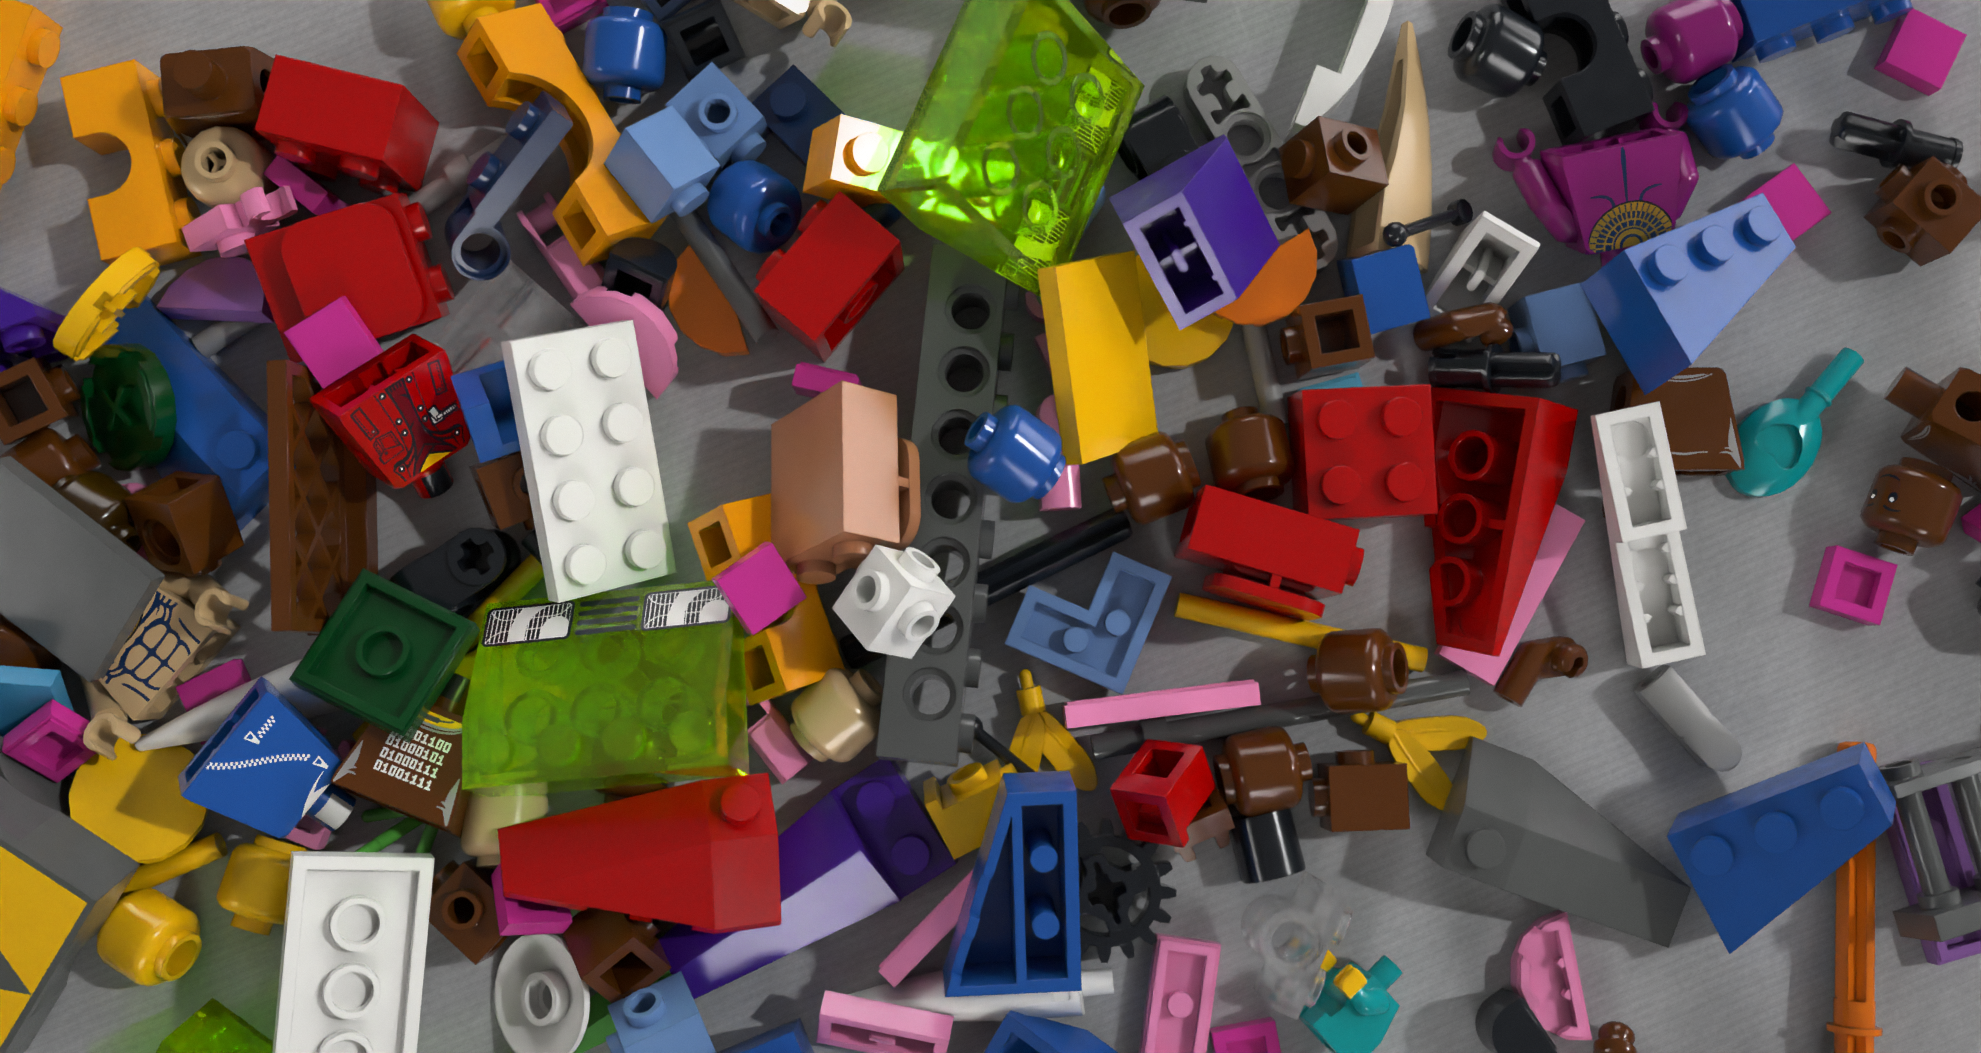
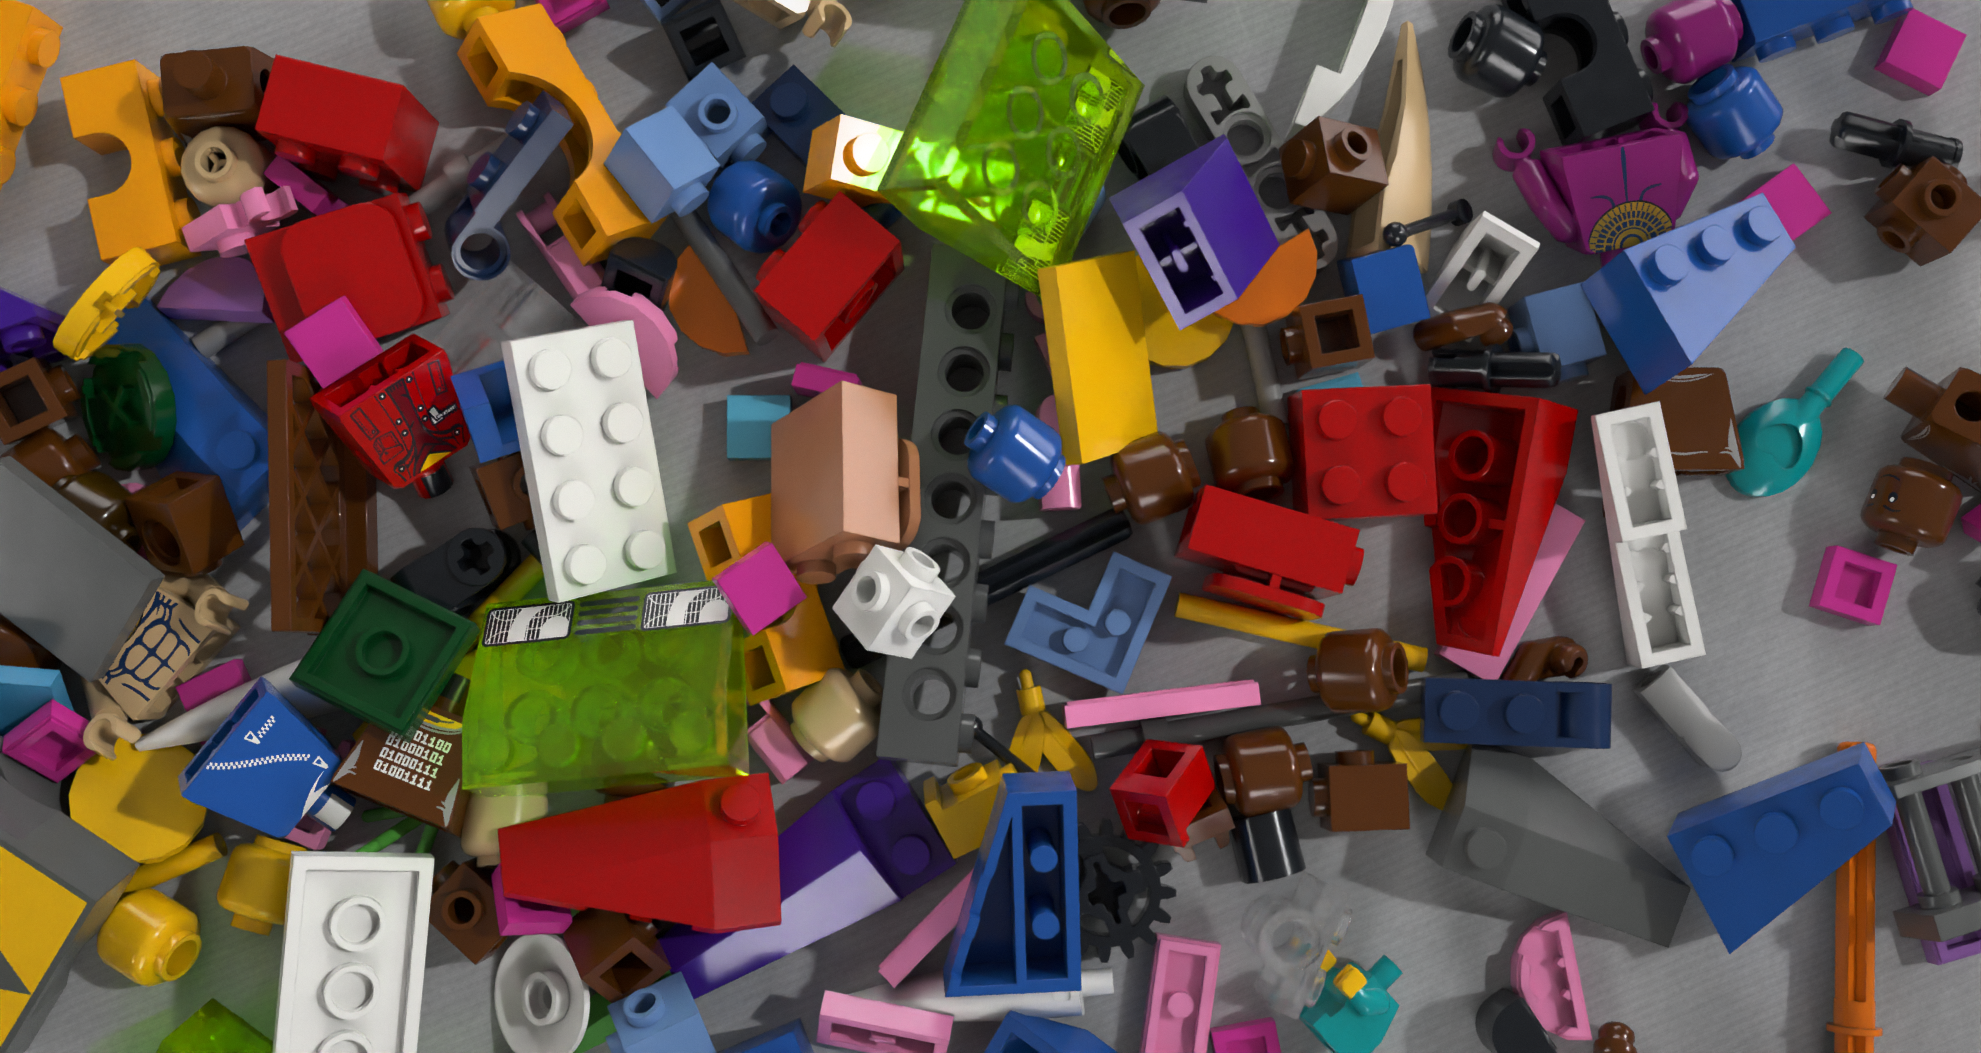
(625, 54): blue head -> none
(750, 424): none -> medium azure tile
(1516, 712): none -> dark blue plate

